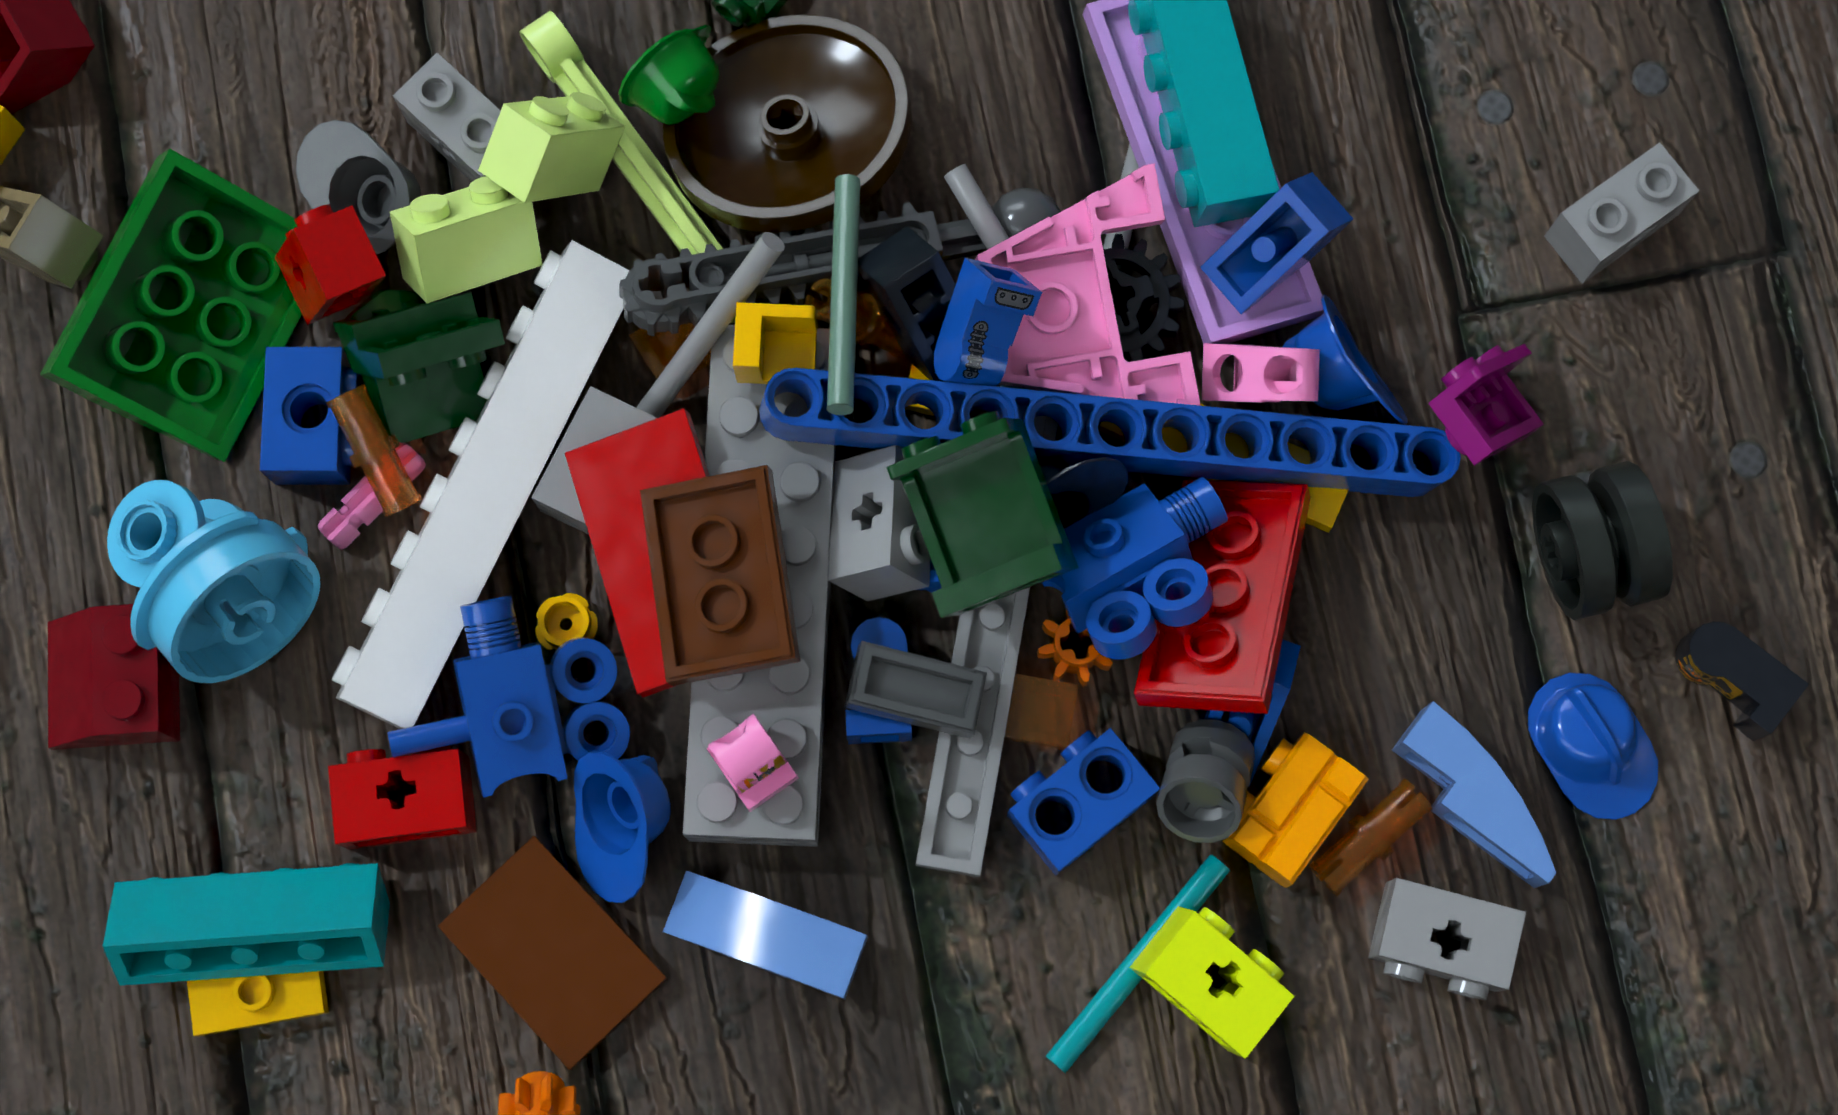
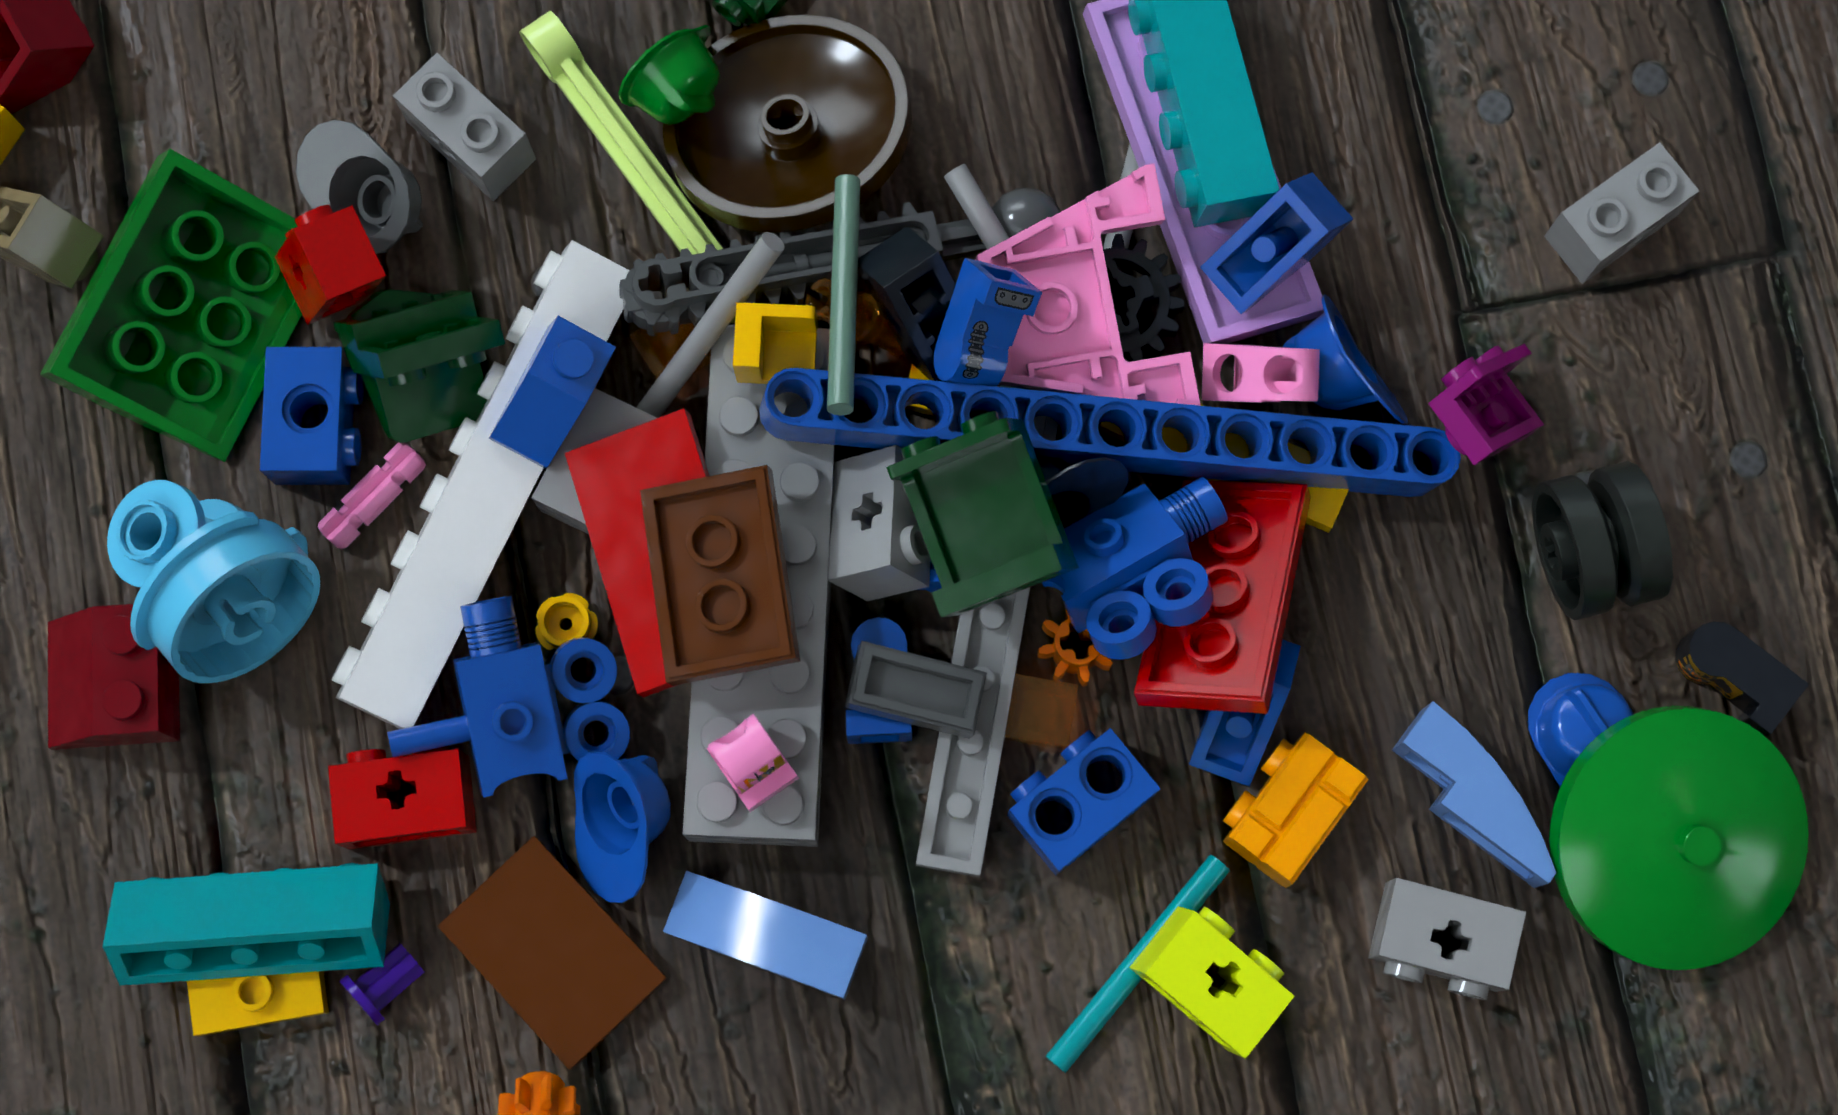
(374, 450): clear orange pin -> none
(383, 984): none -> dark purple piece
(464, 239): yellowish green brick -> none
(551, 147): yellowish green brick -> none
(552, 391): none -> blue slope
(1206, 781): dark grey wheel -> none
(1370, 837): clear orange pin -> none
(1679, 837): none -> green dish

